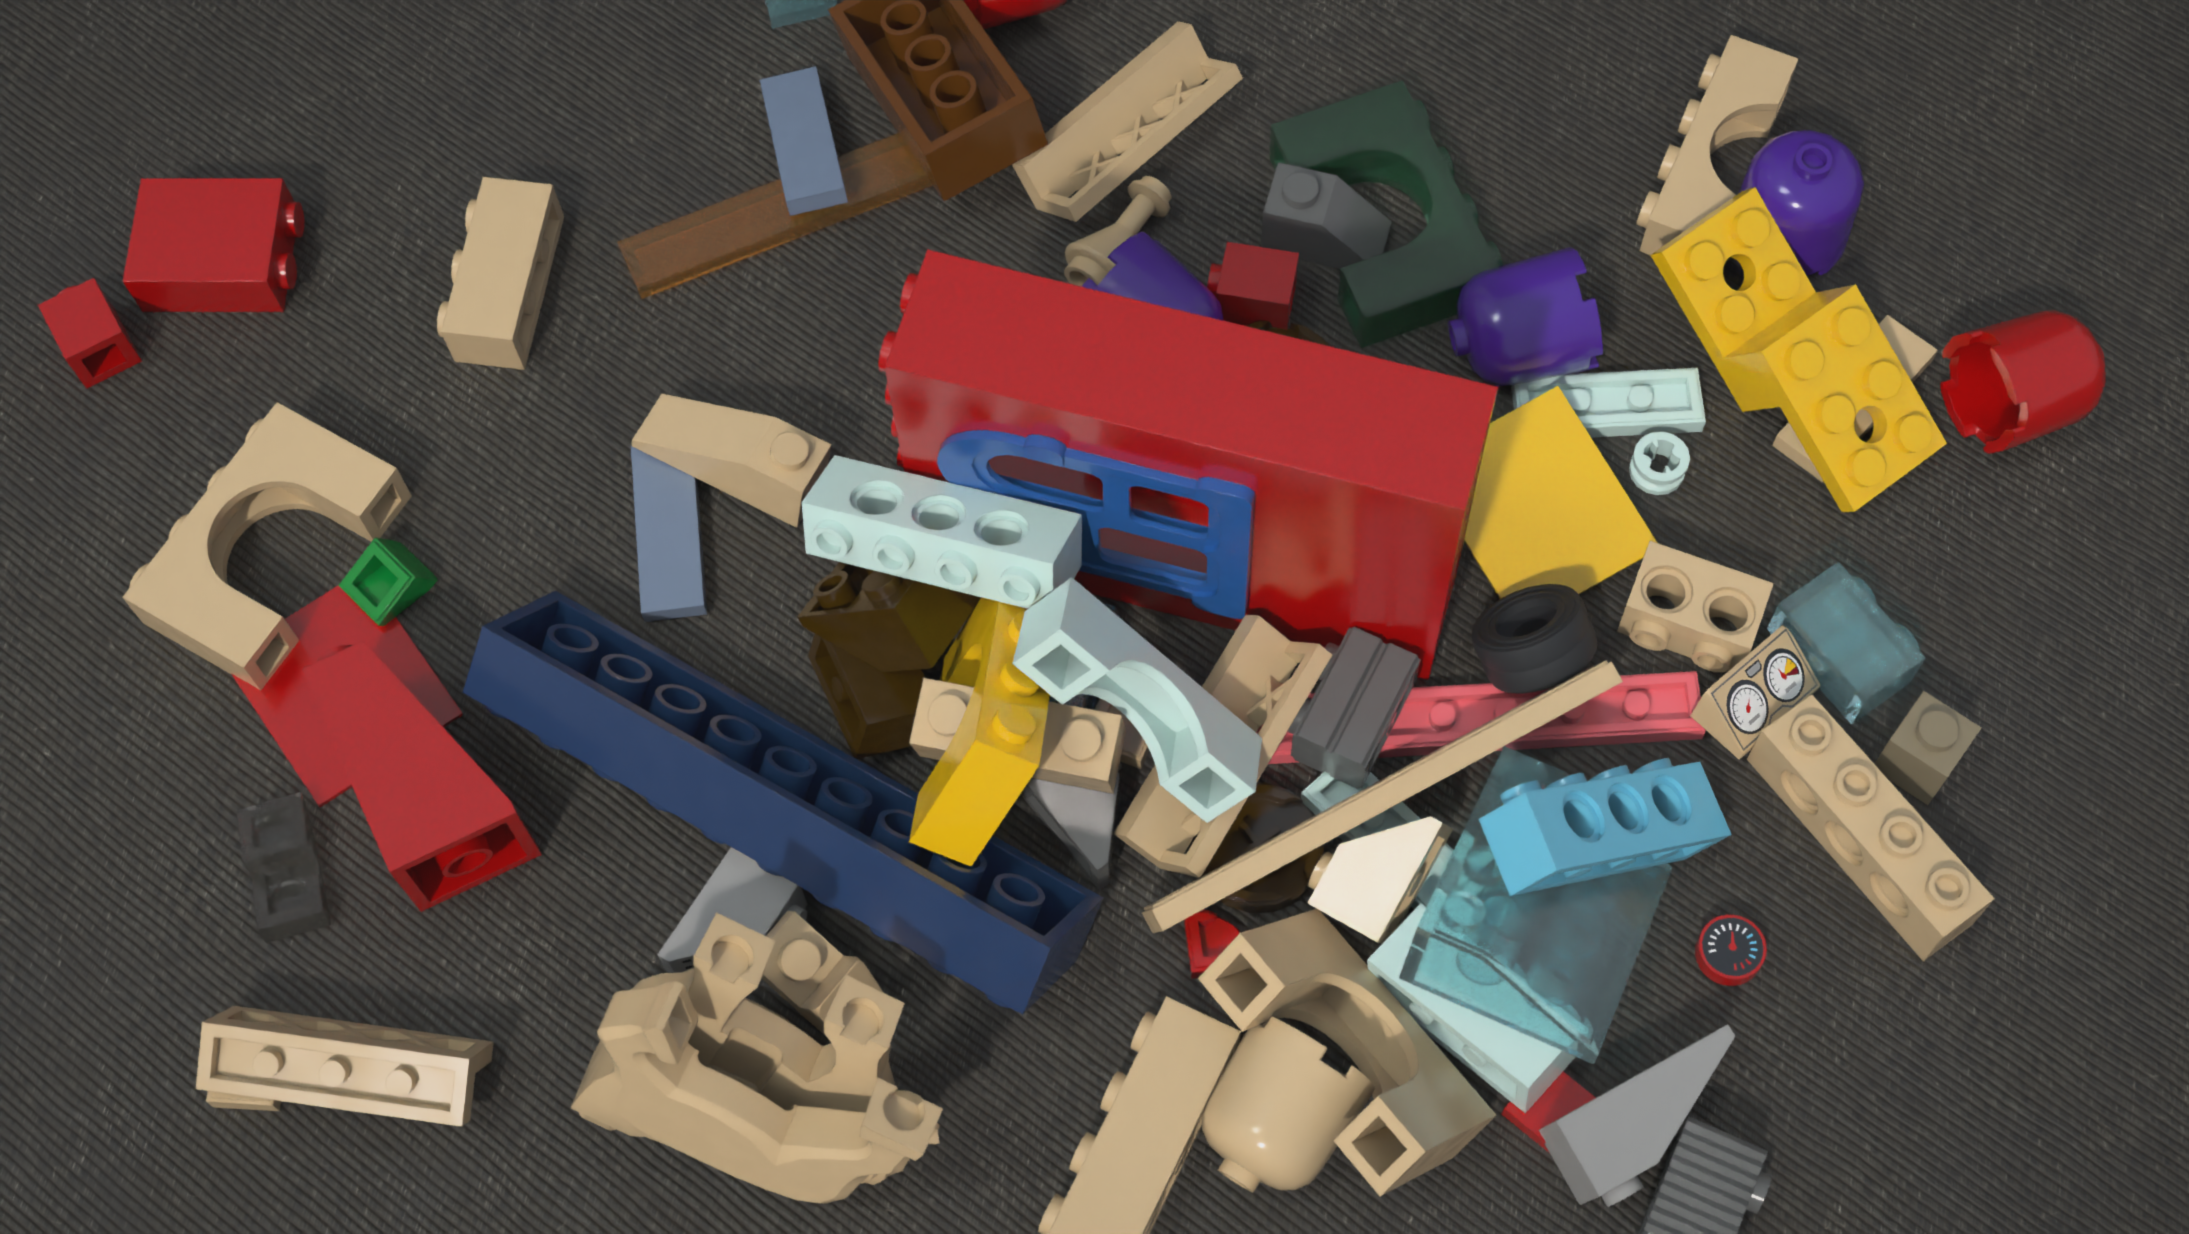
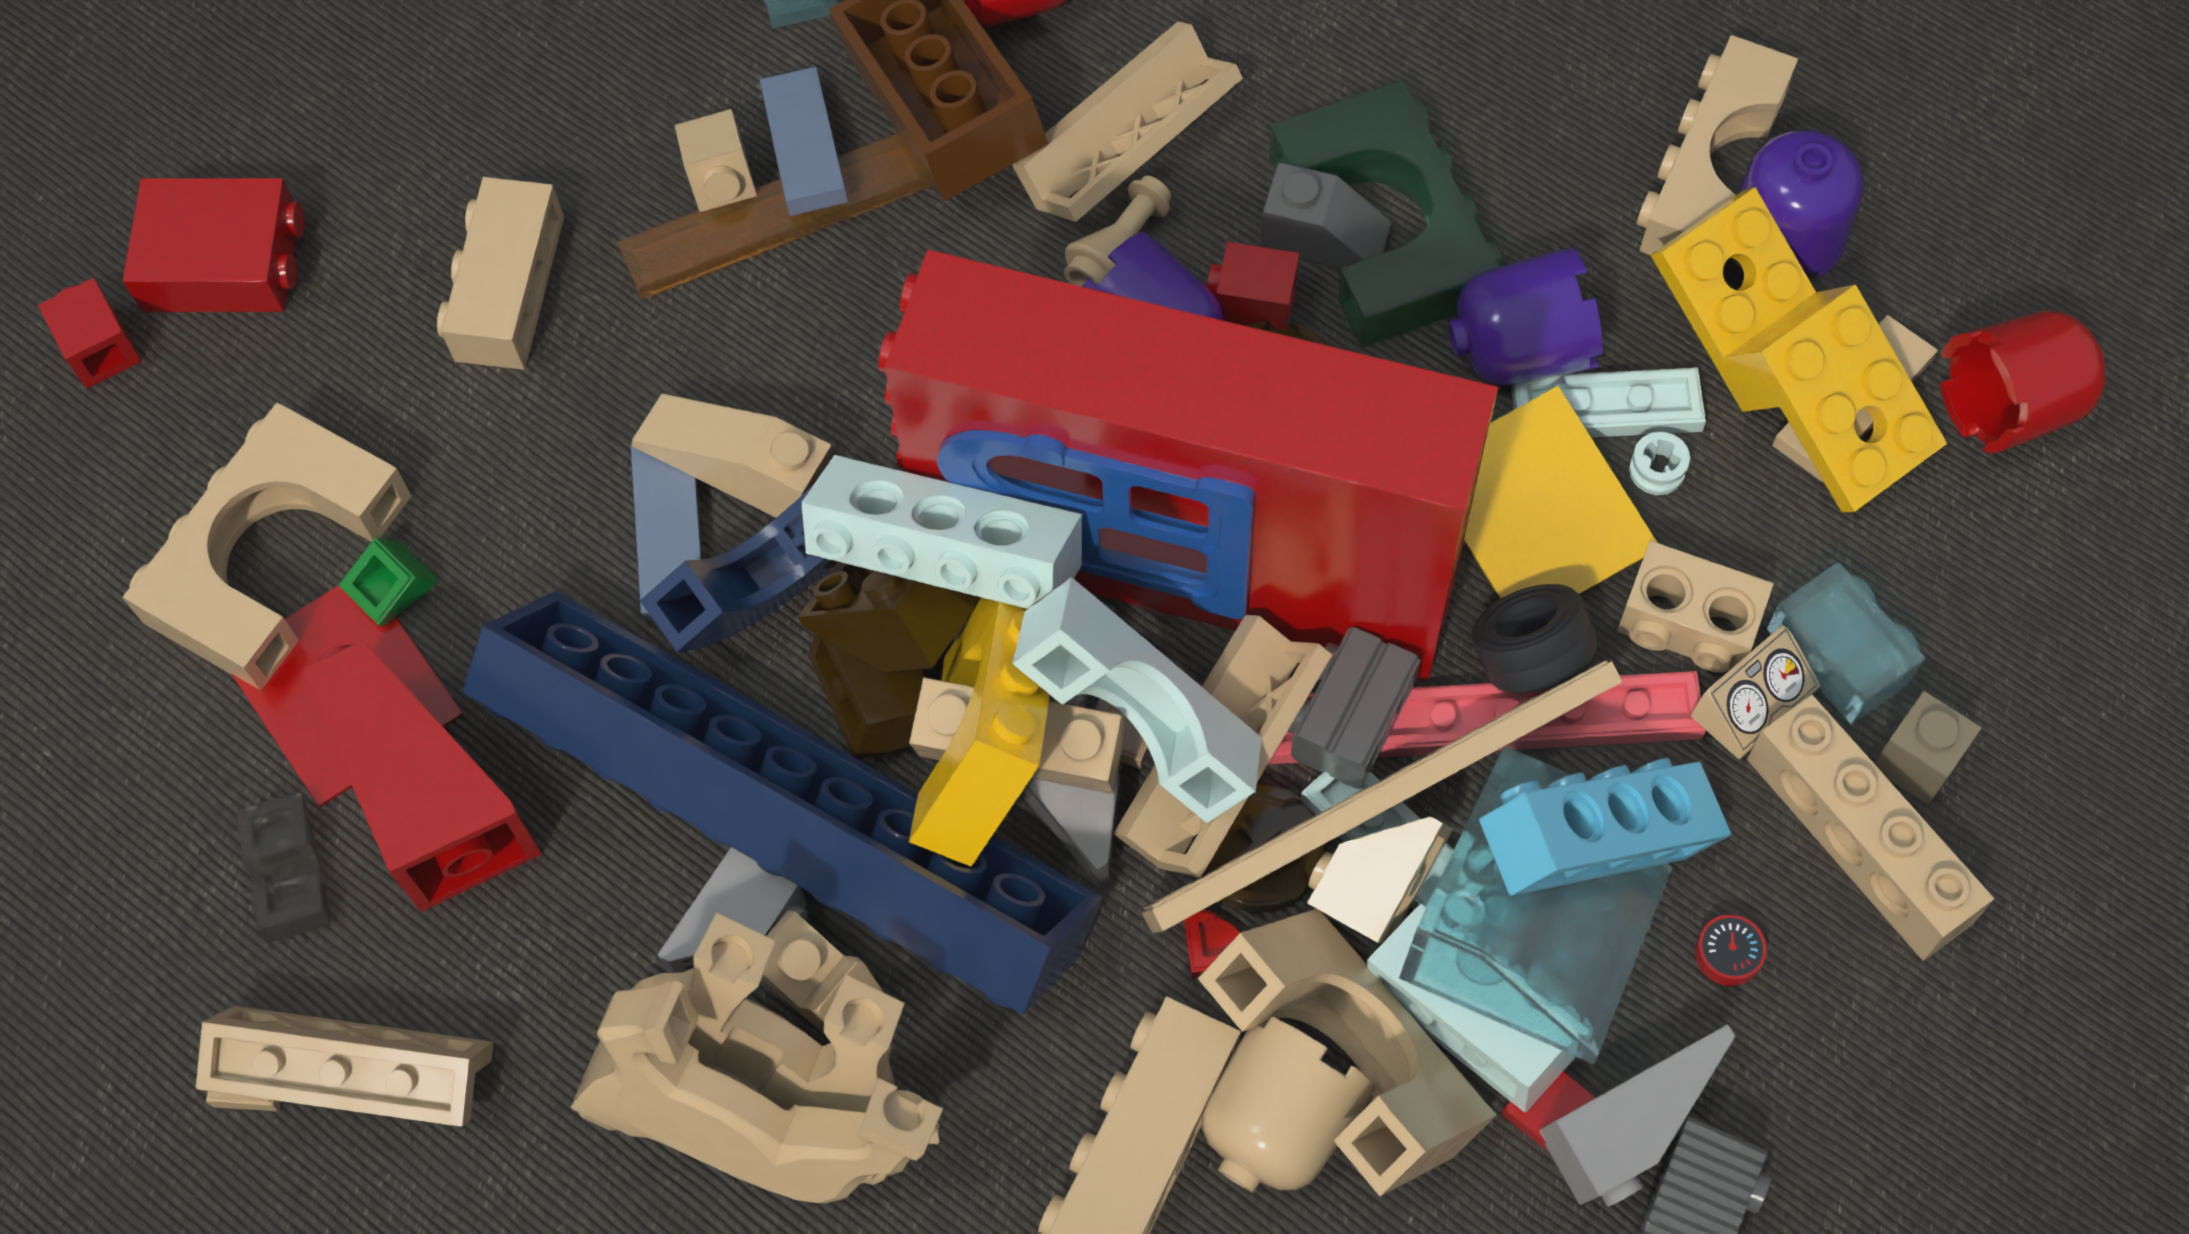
(715, 160): none -> tan brick
(734, 590): none -> dark blue arch

